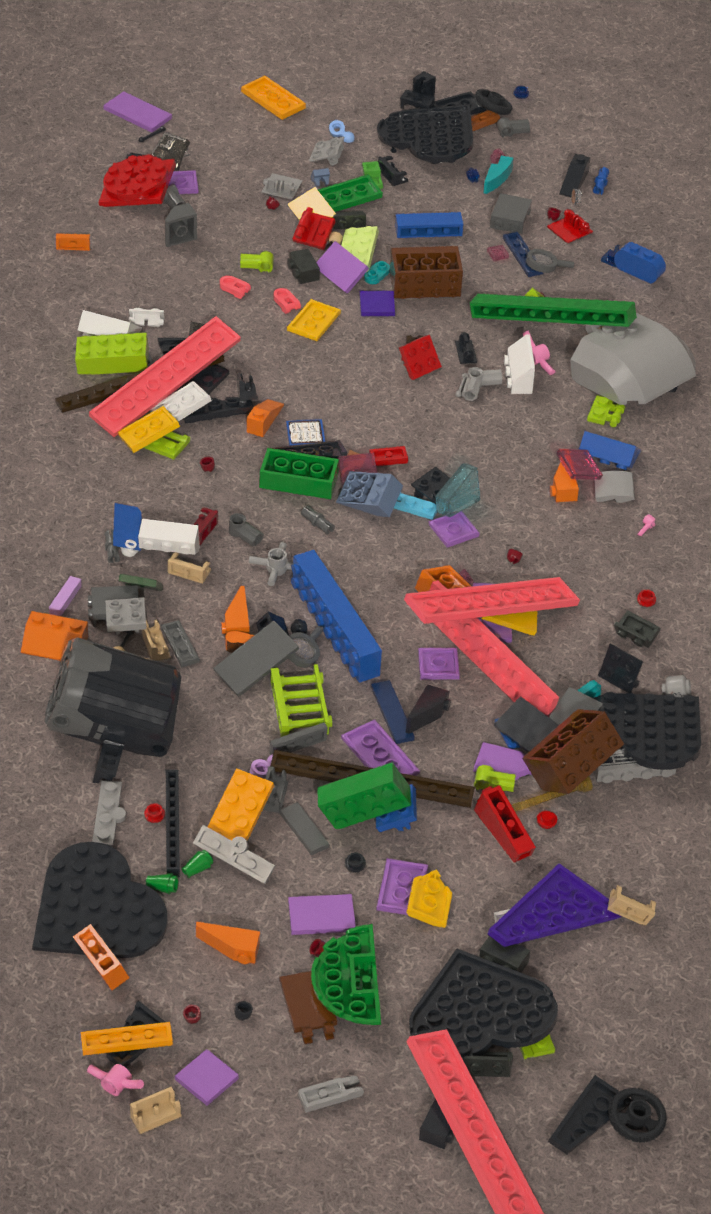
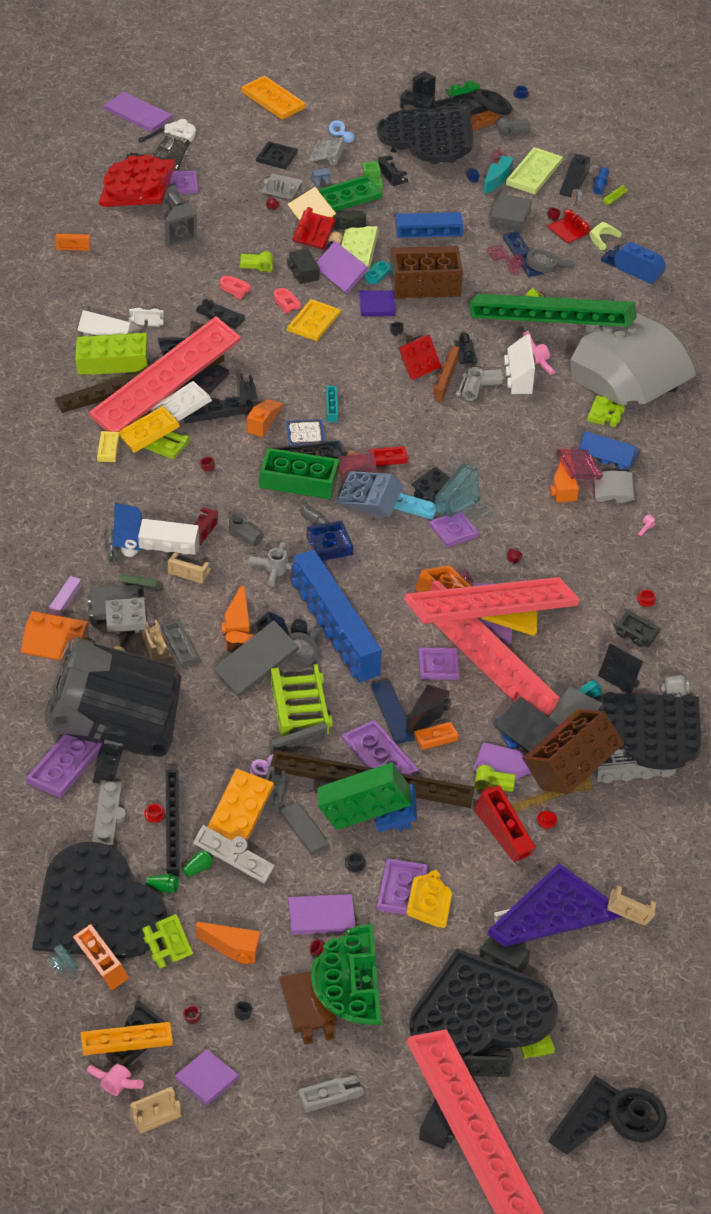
(62, 960): none -> clear light blue tile
(63, 765): none -> medium lavender plate
(108, 446): none -> light yellow plate
(173, 940): none -> lime plate
(181, 125): none -> white plate
(227, 316): none -> black hinge
(276, 155): none -> black tile
(328, 535): none -> clear blue brick
(331, 404): none -> teal piece
(396, 328): none -> black hinge
(436, 736): none -> orange plate
(447, 372): none -> dark orange plate
(457, 89): none -> green plate
(515, 263): none -> clear pink tile
(534, 170): none -> yellowish green plate
(603, 228): none -> yellowish green helmet
(615, 195): none -> lime axle

